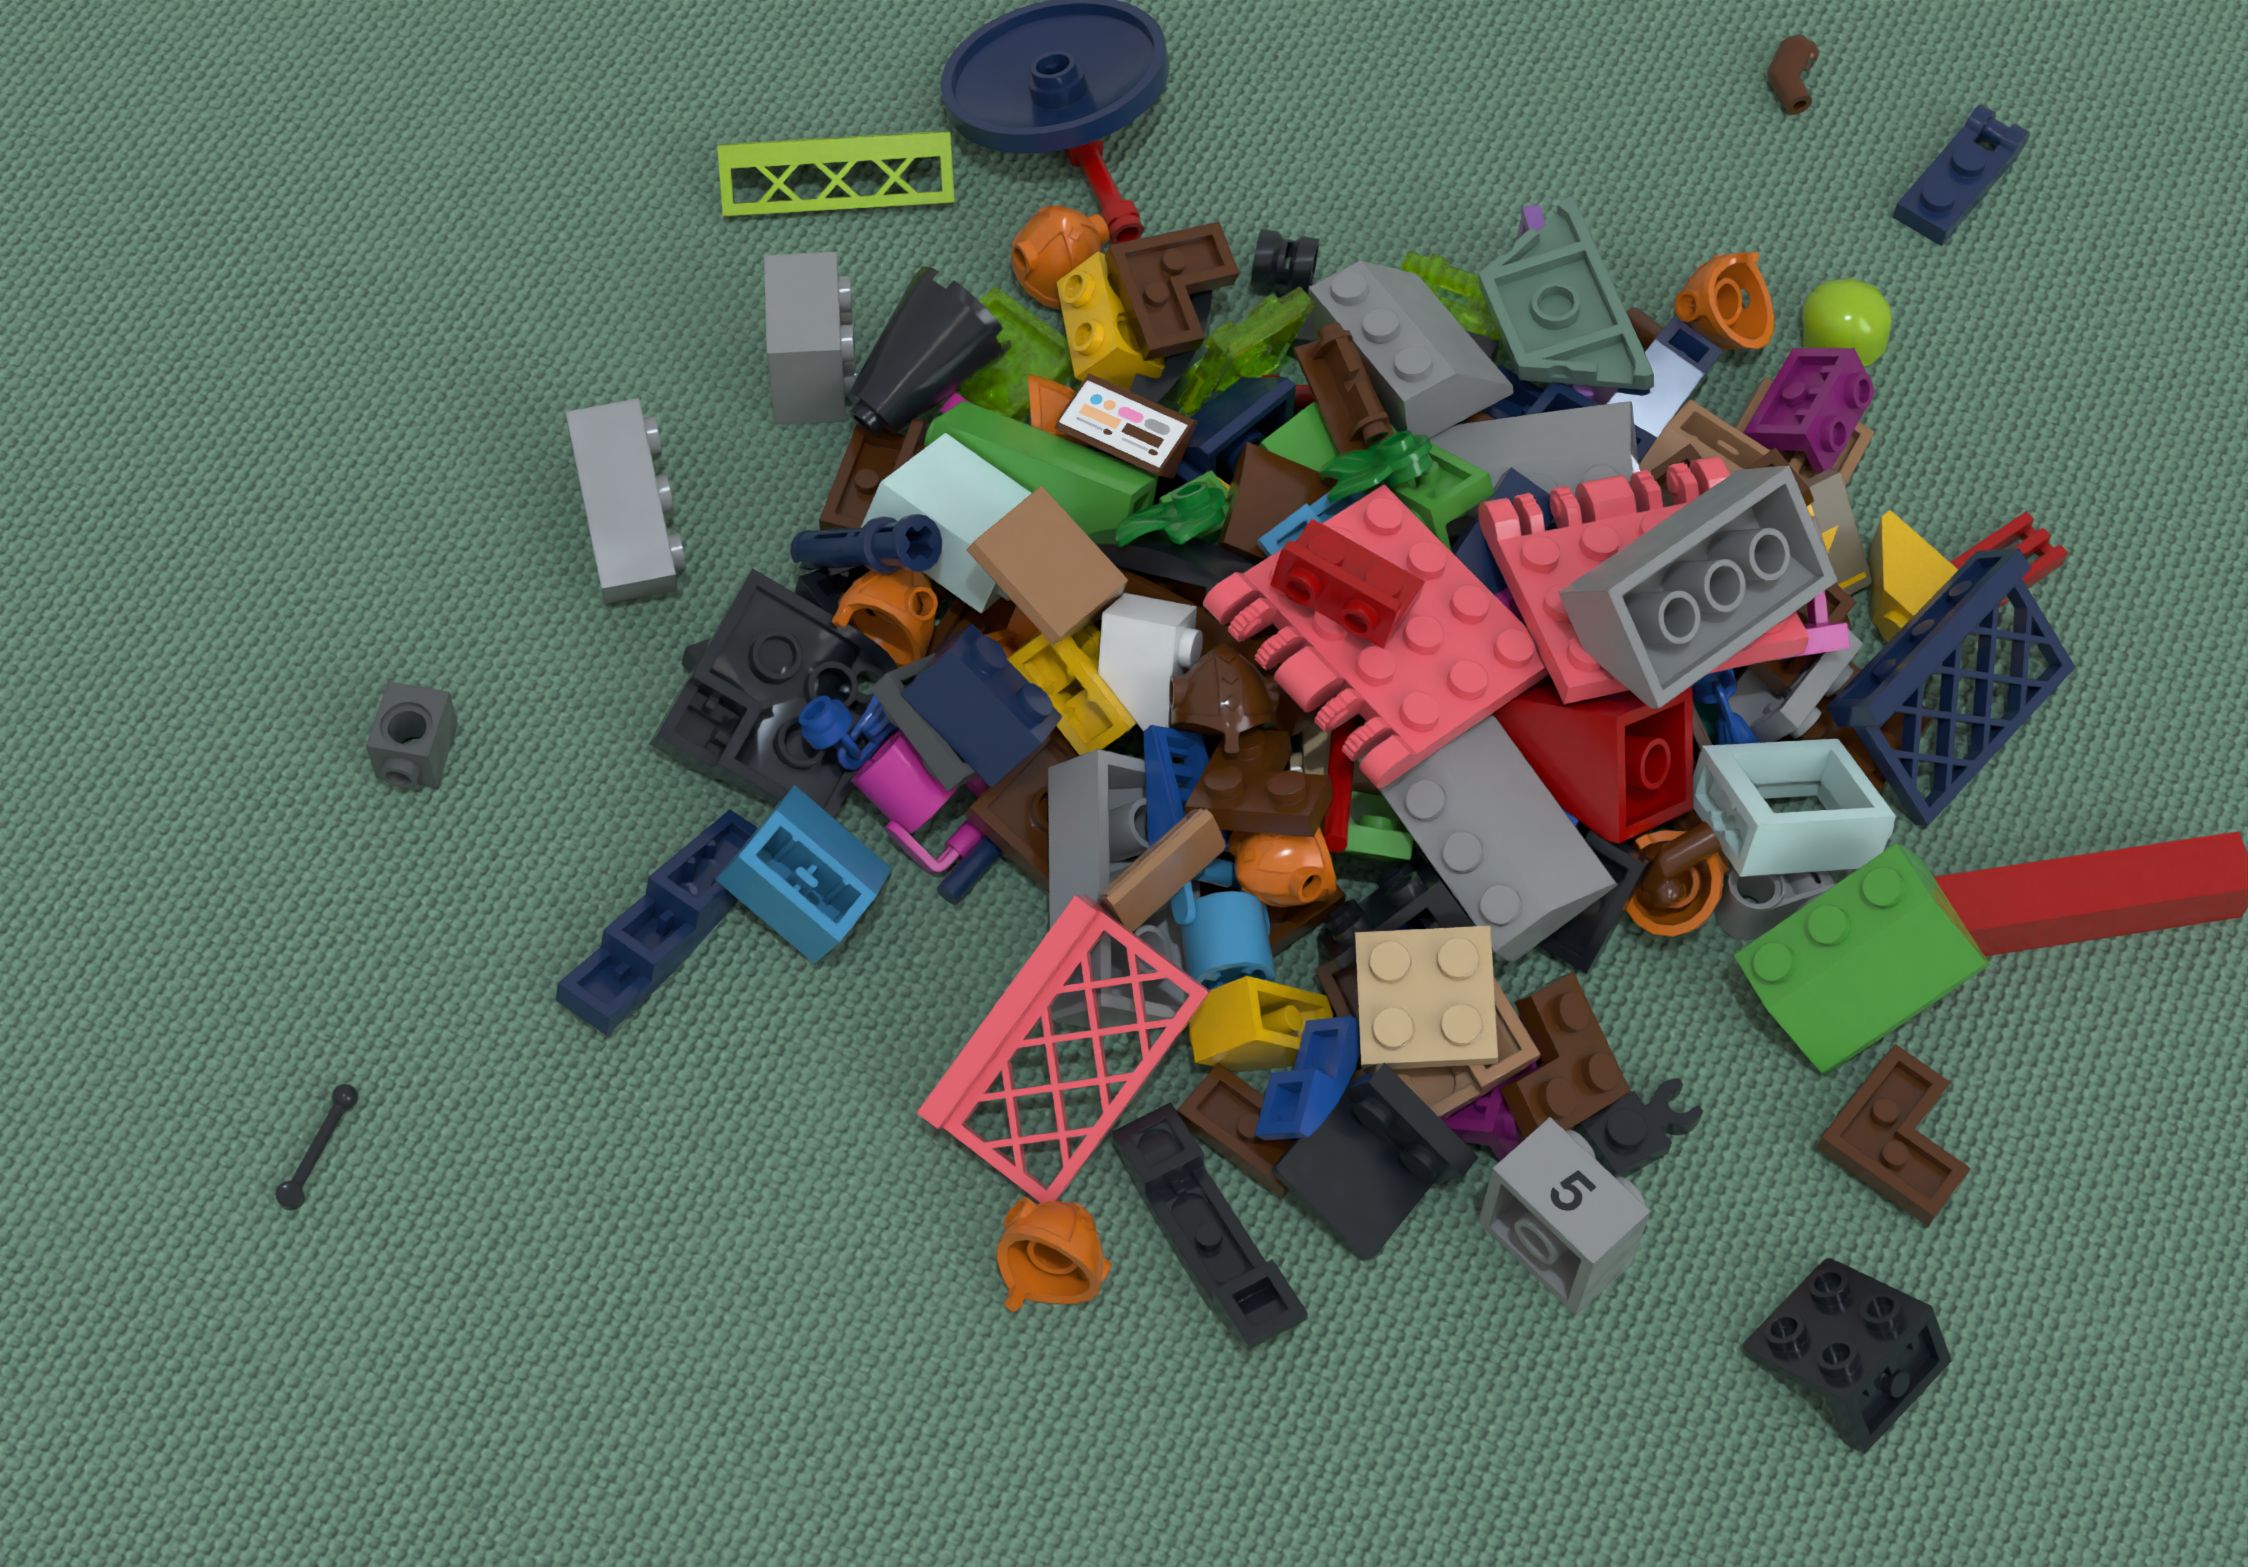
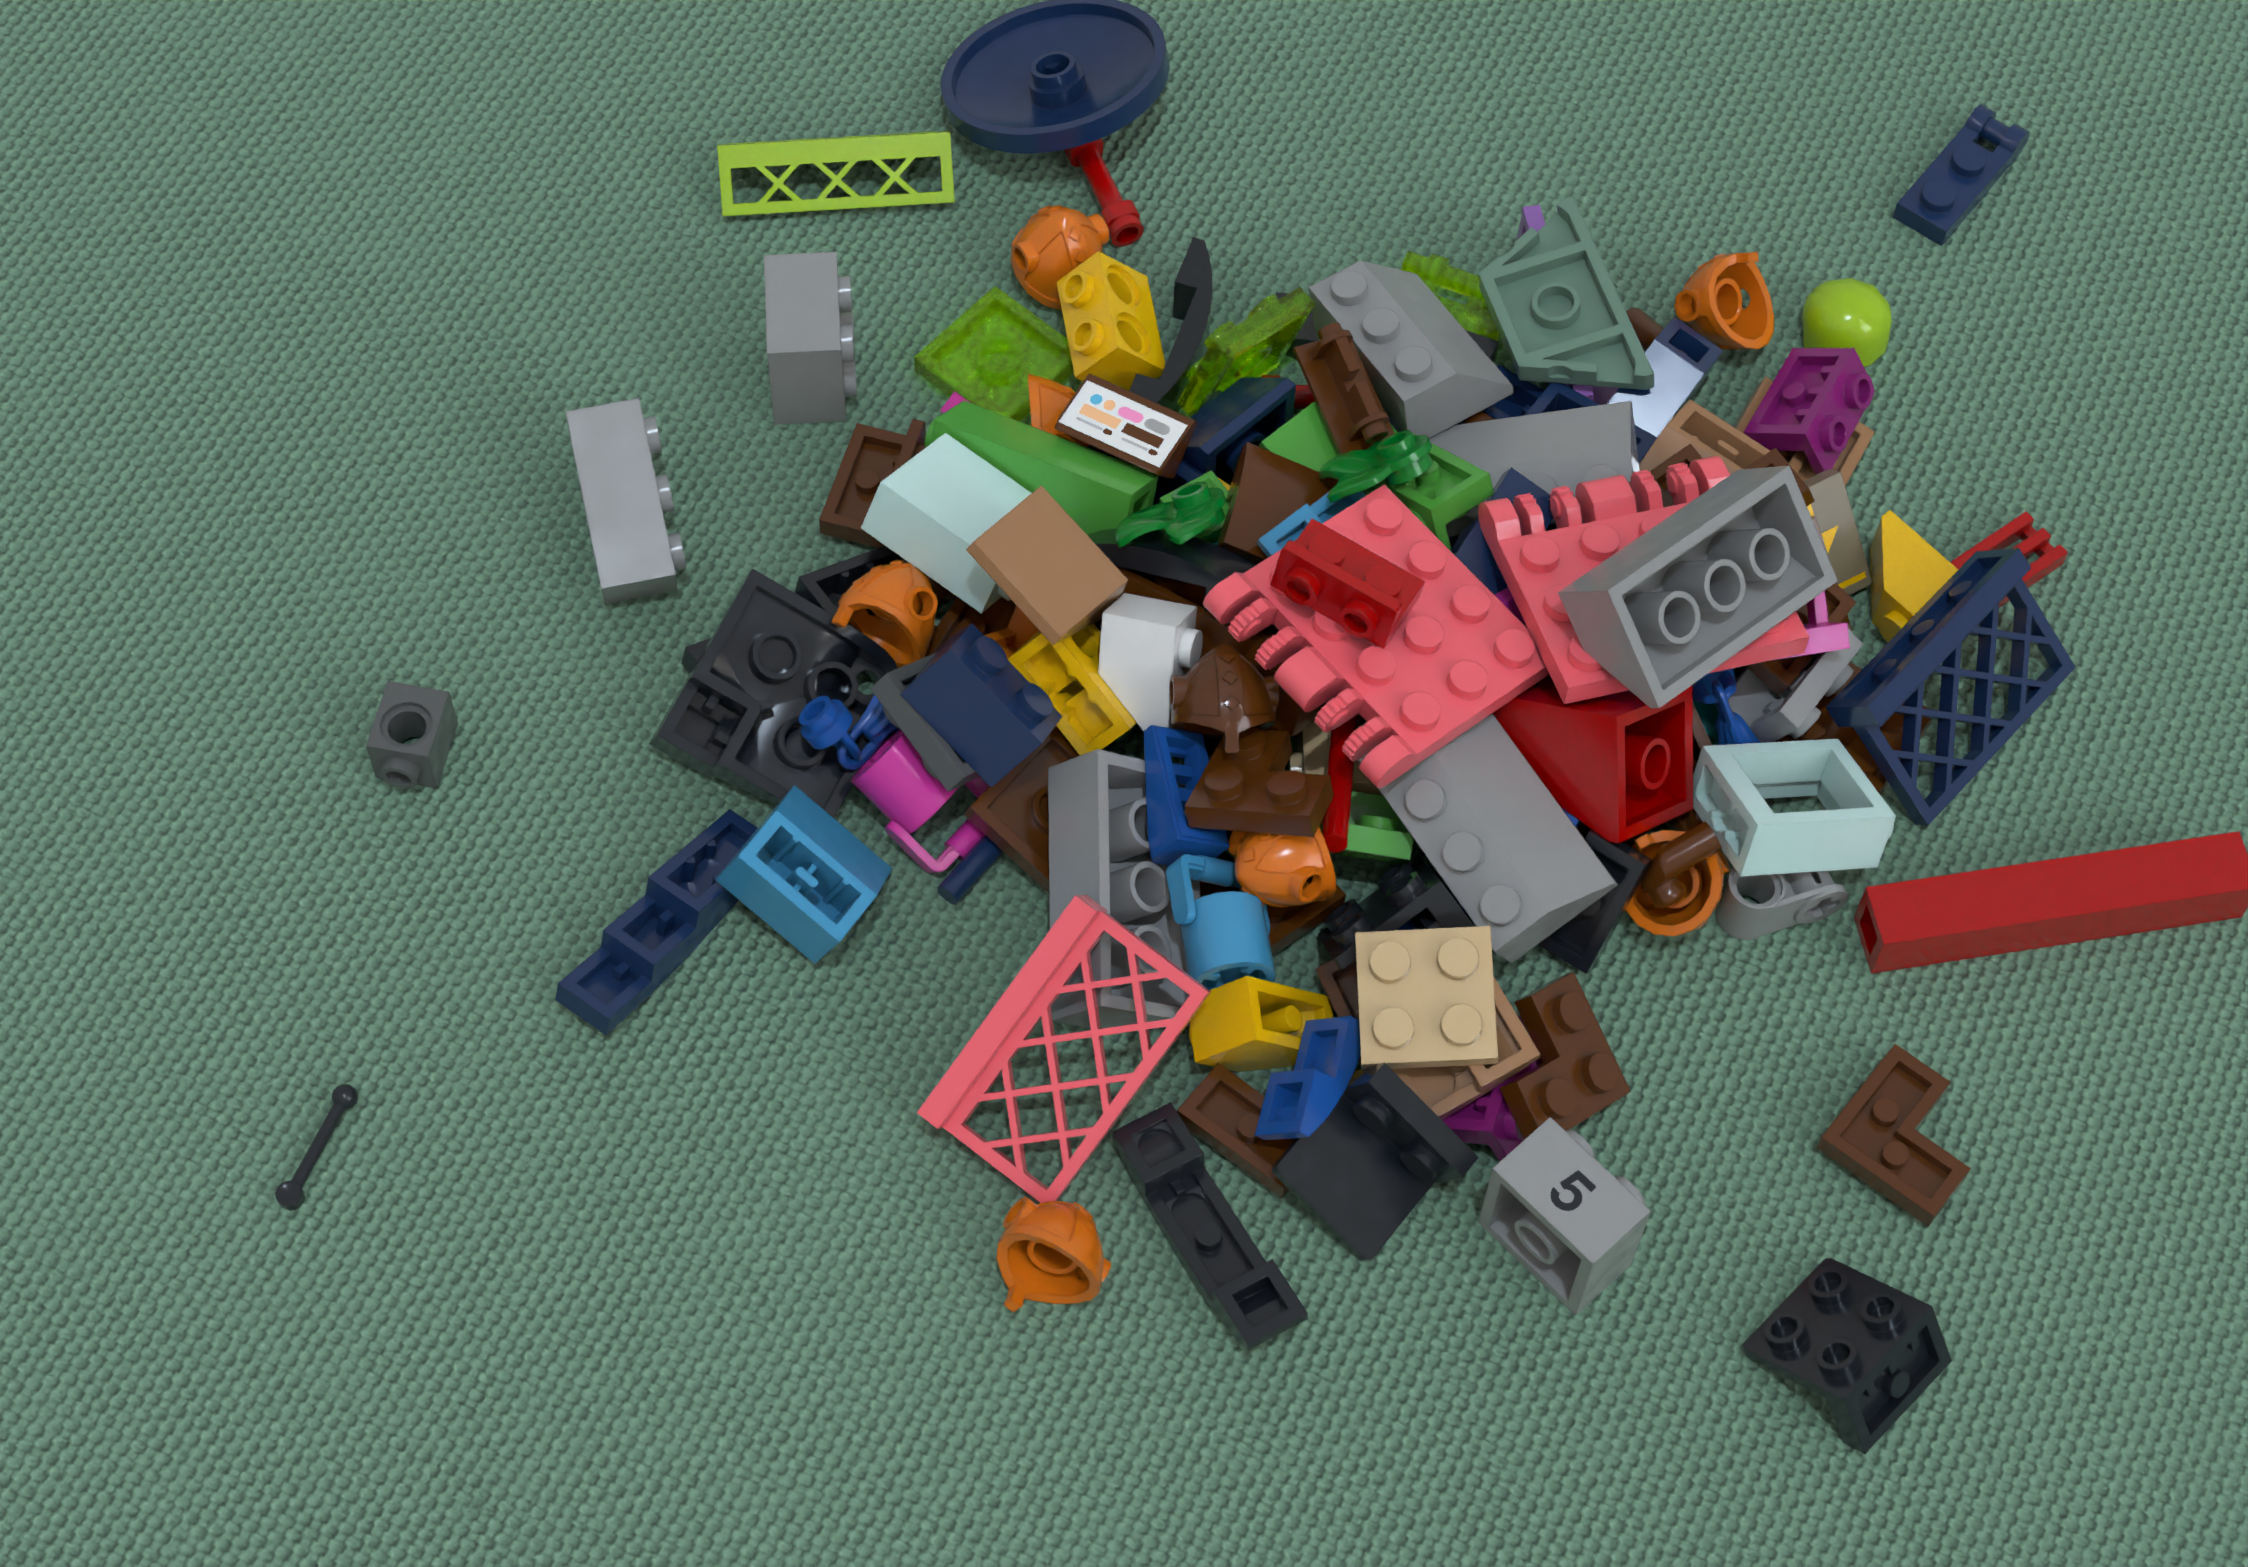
(880, 545): dark blue pin -> none
(924, 354): black cone -> none
(1159, 275): reddish brown plate -> none
(1163, 869): medium nougat slope -> none
(1271, 261): black wheel -> none
(1634, 1134): black plate -> none
(1786, 69): reddish brown arm -> none
(1862, 958): bright green slope -> none

